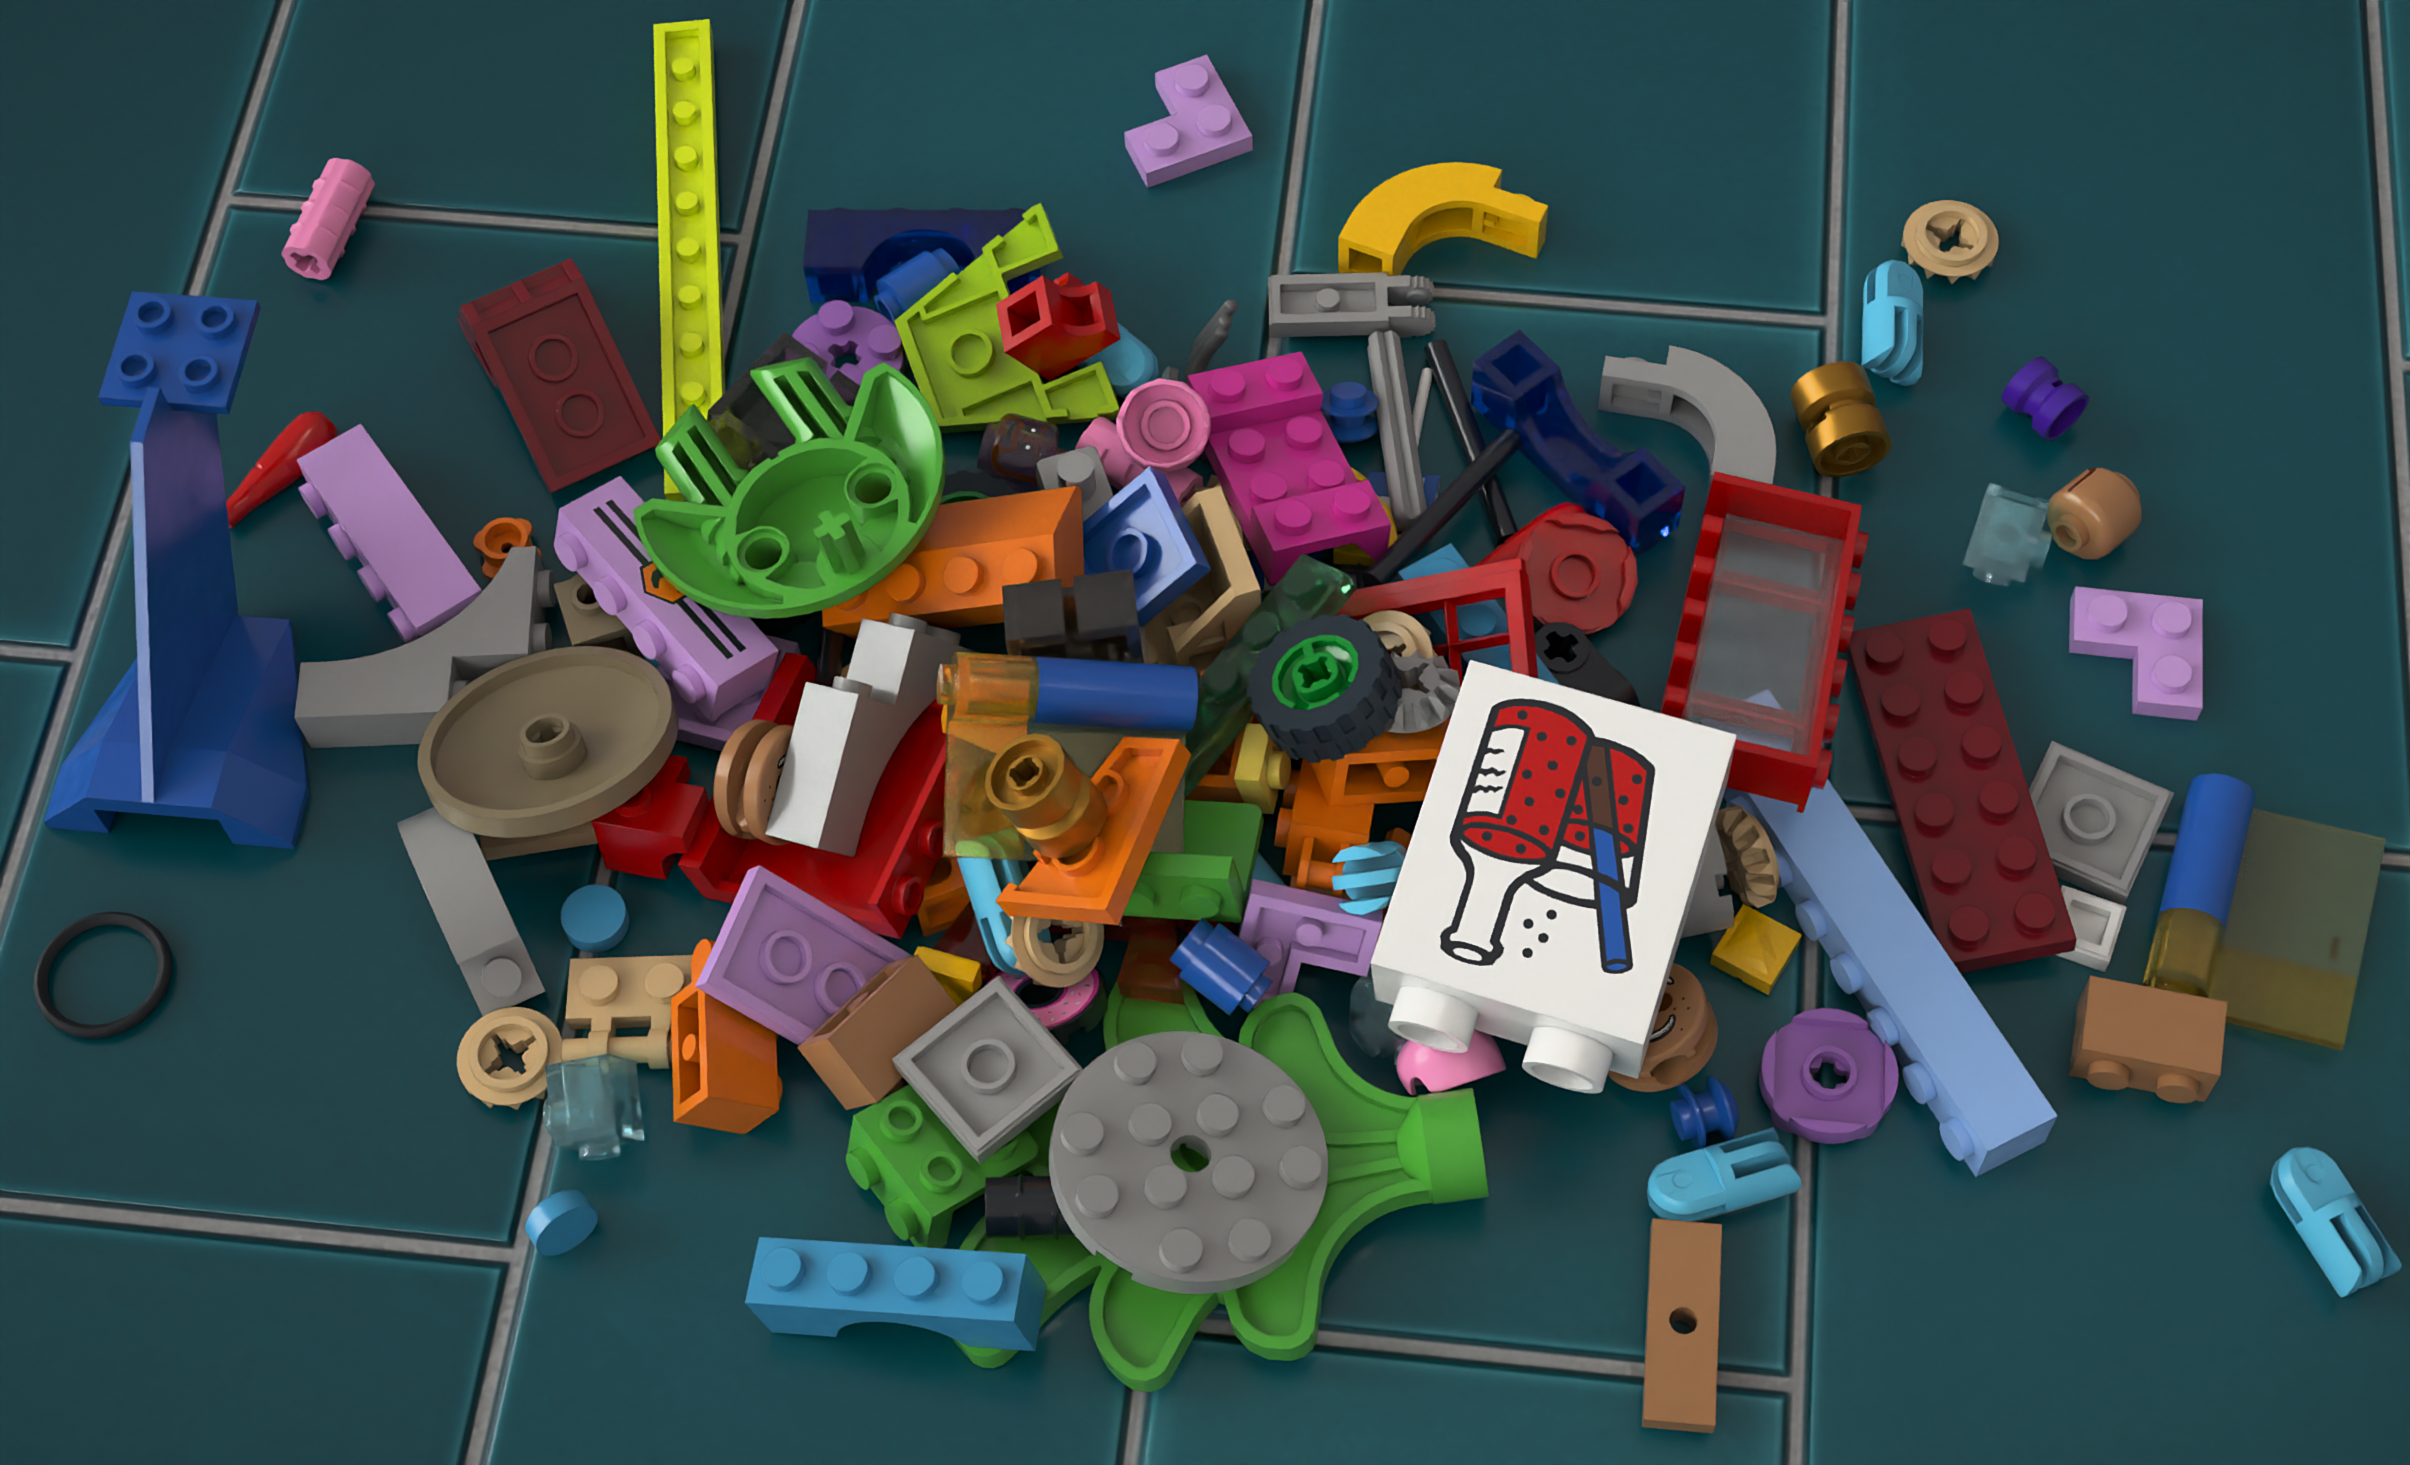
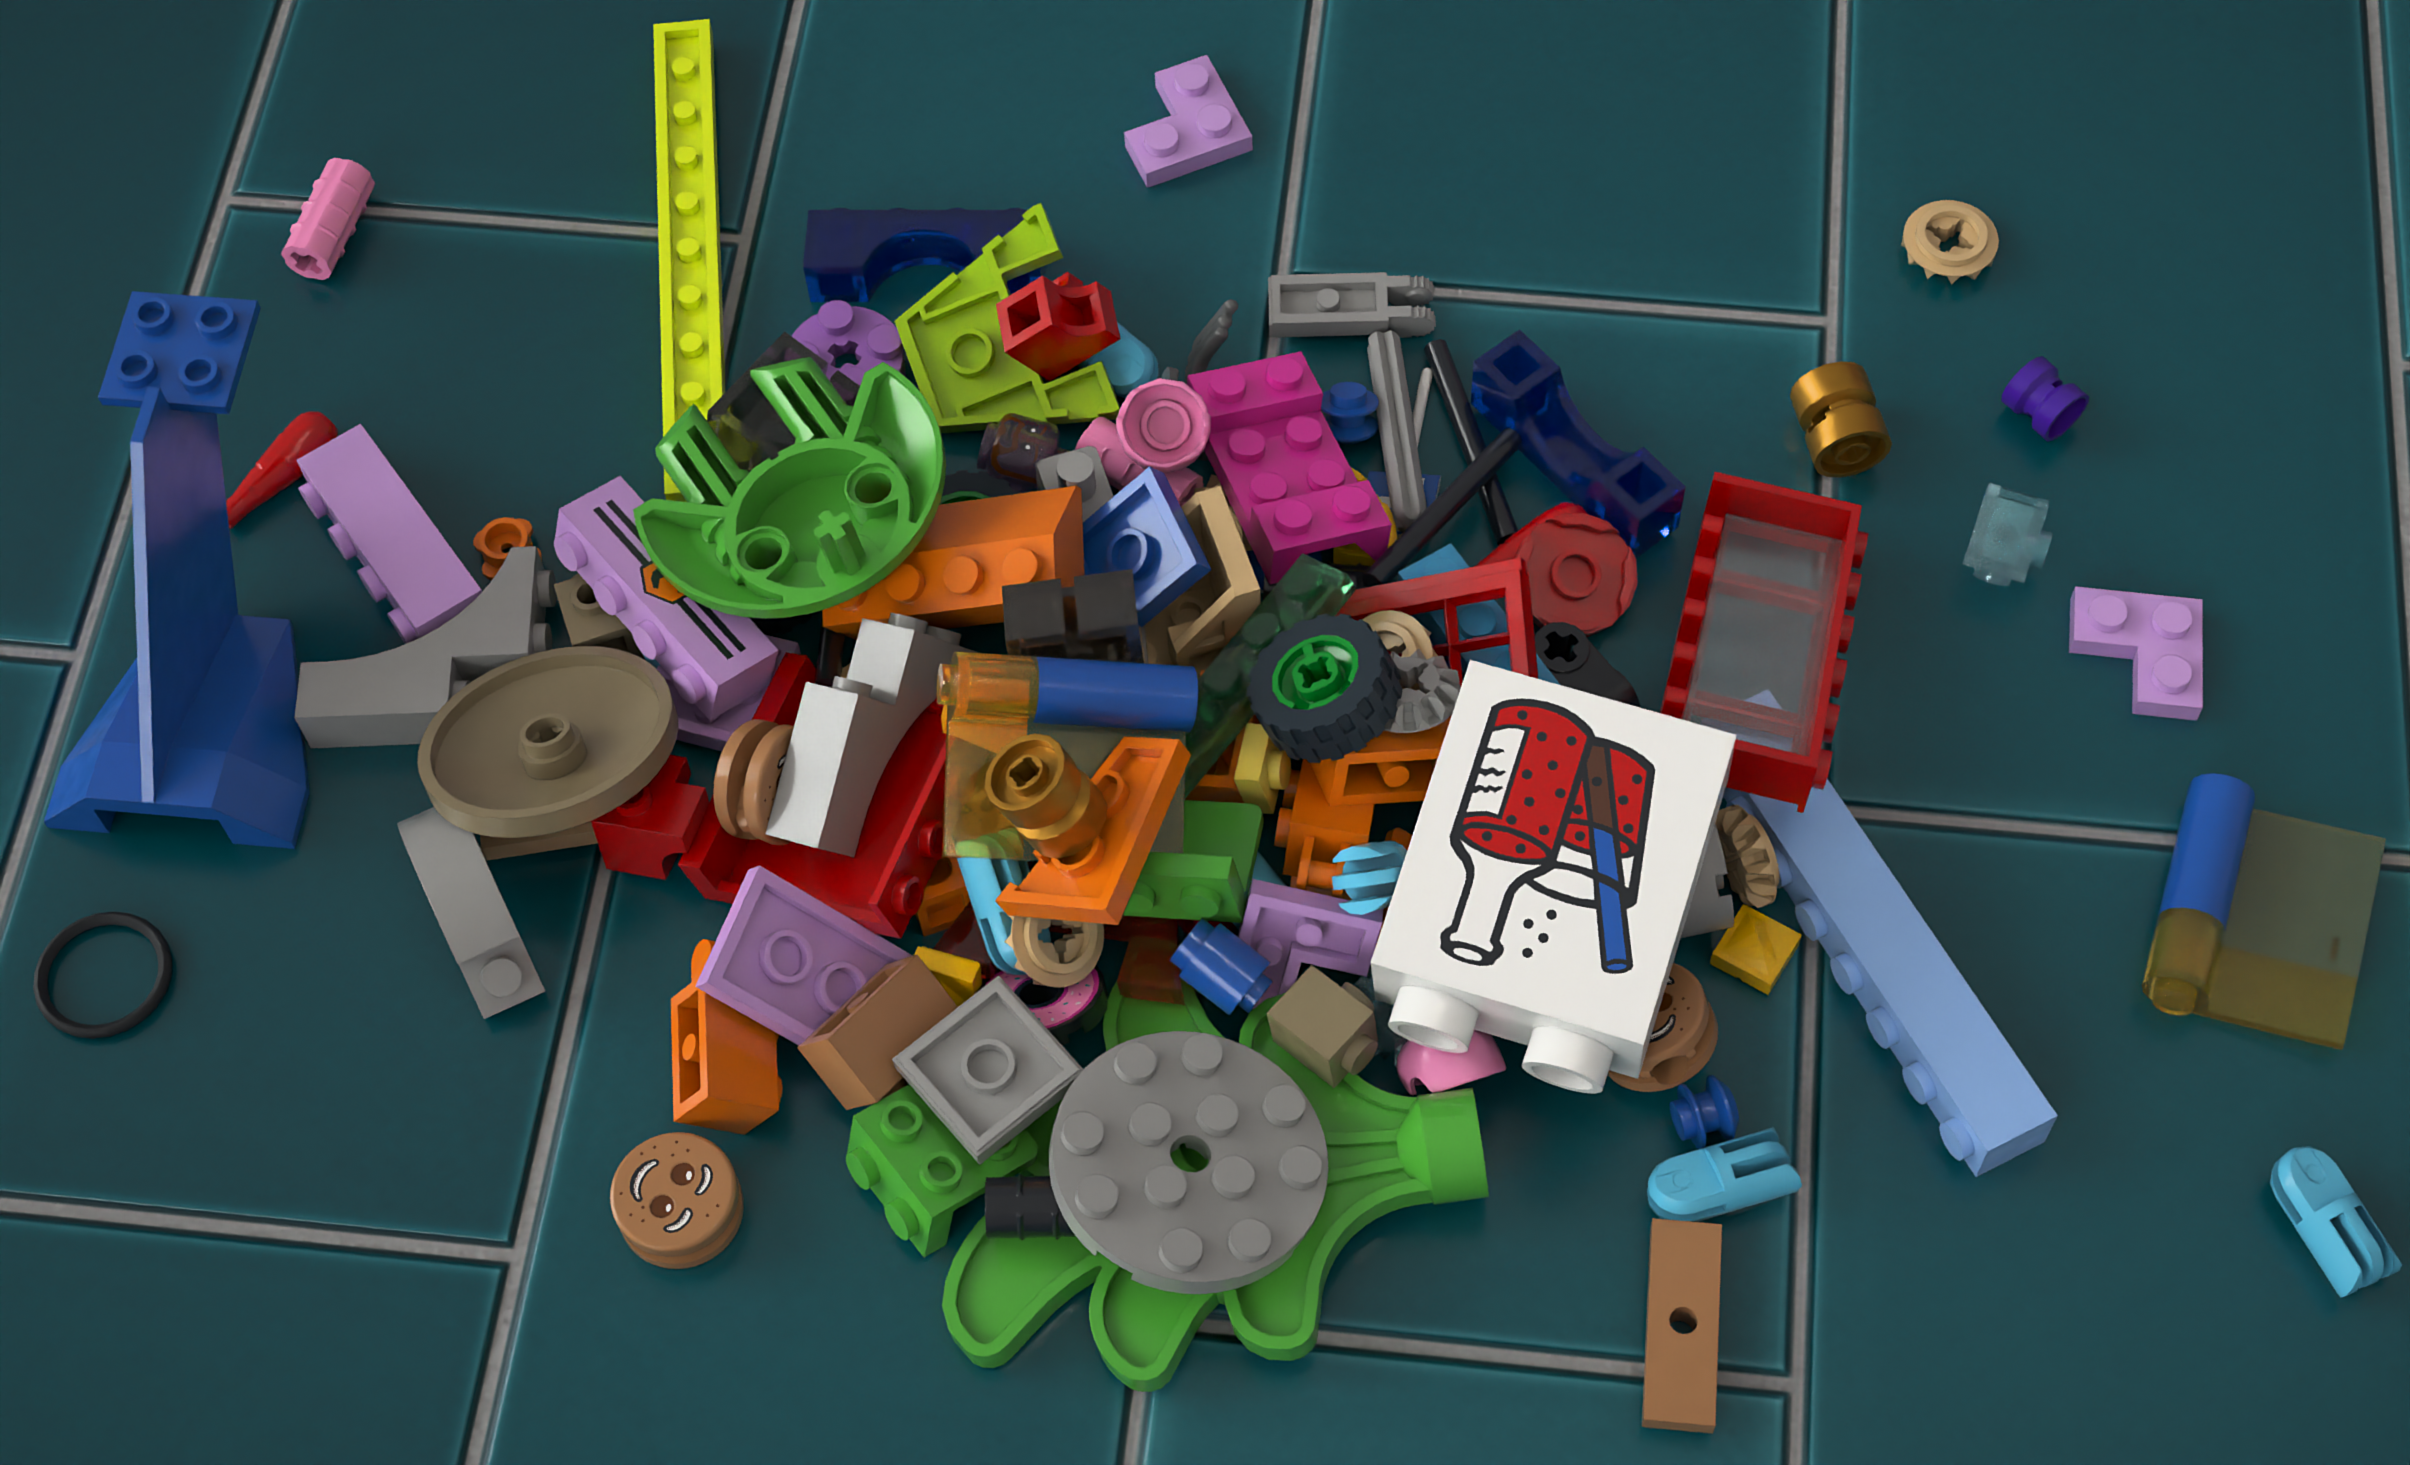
(518, 1030): tan gear -> none
(559, 374): dark red bracket -> none
(561, 1222): dark azure tile -> none
(593, 1105): clear light blue brick -> none
(595, 918): dark azure tile -> none
(624, 995): tan plate -> none
(677, 1200): none -> medium nougat head
(912, 281): blue brick -> none
(959, 1293): dark azure arch -> none
(1325, 1026): none -> dark tan brick
(1436, 205): yellow arch -> none
(1701, 399): light grey arch -> none
(1821, 1113): medium lavender plate -> none
(1893, 323): medium azure arm -> none
(1959, 792): dark red plate -> none
(2095, 927): white tile -> none
(2096, 511): medium nougat head -> none
(2096, 820): light grey tile -> none
(2148, 1040): medium nougat brick -> none

